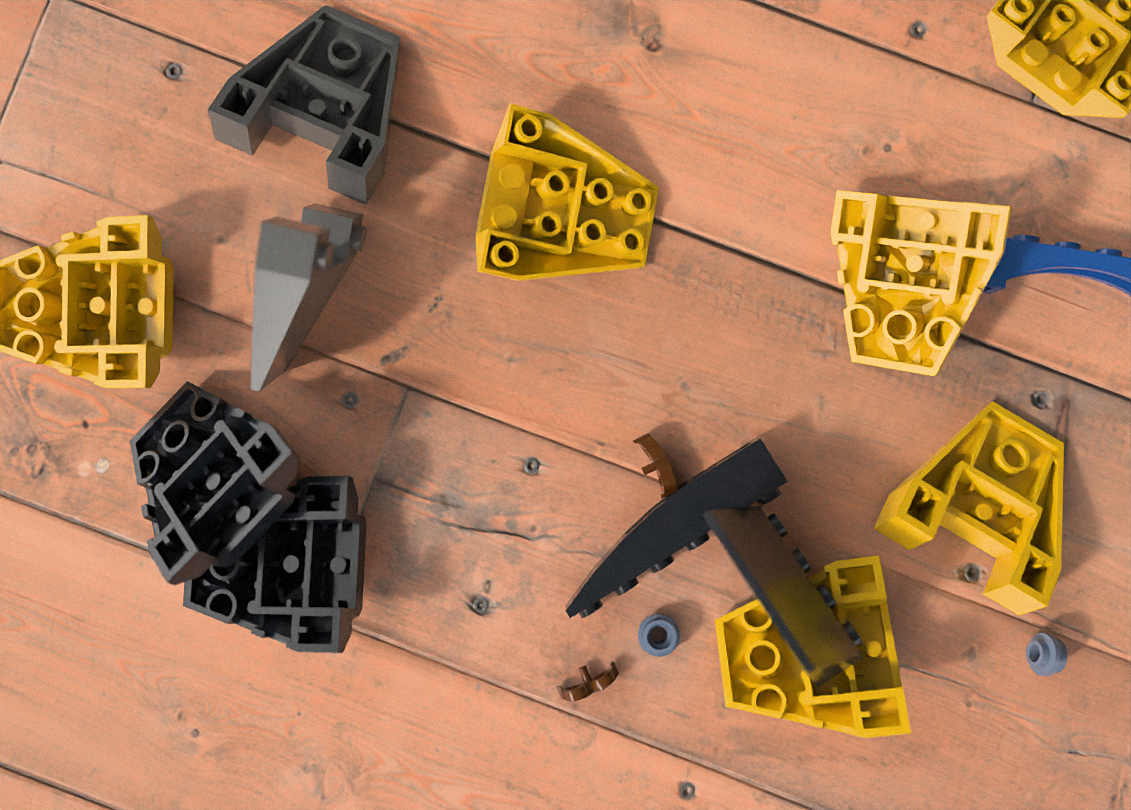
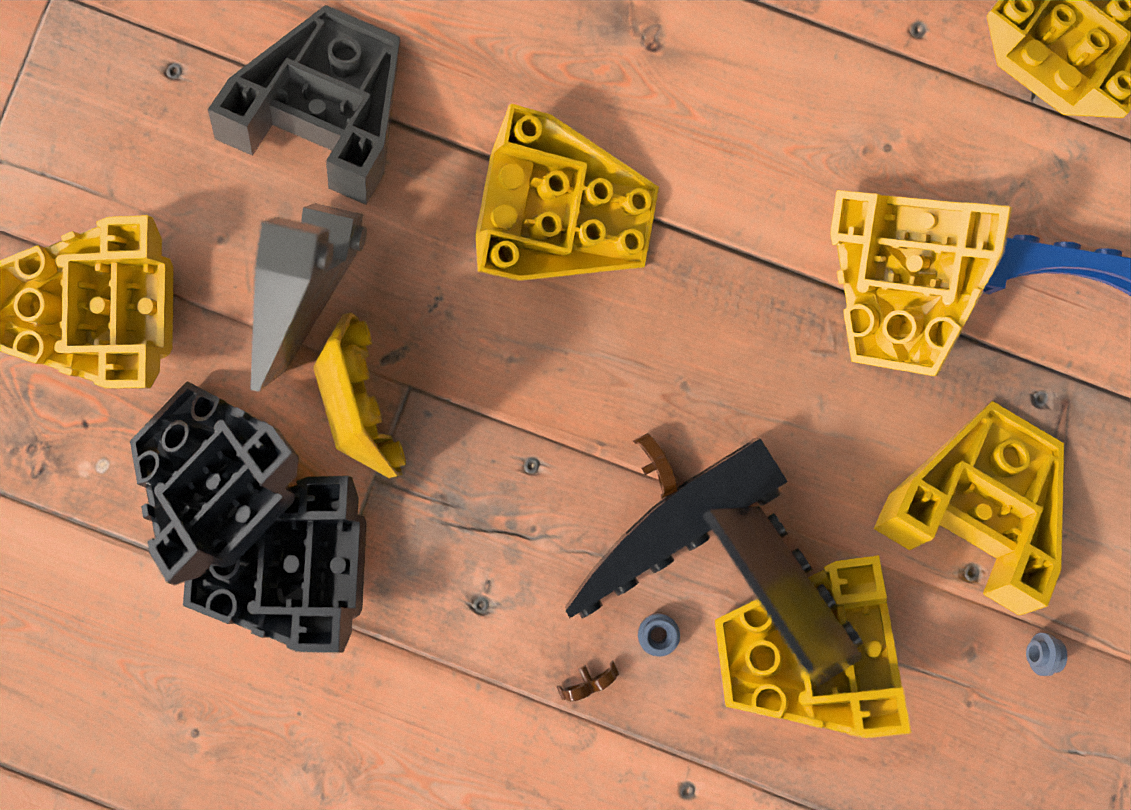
(345, 399): none -> yellow wedge

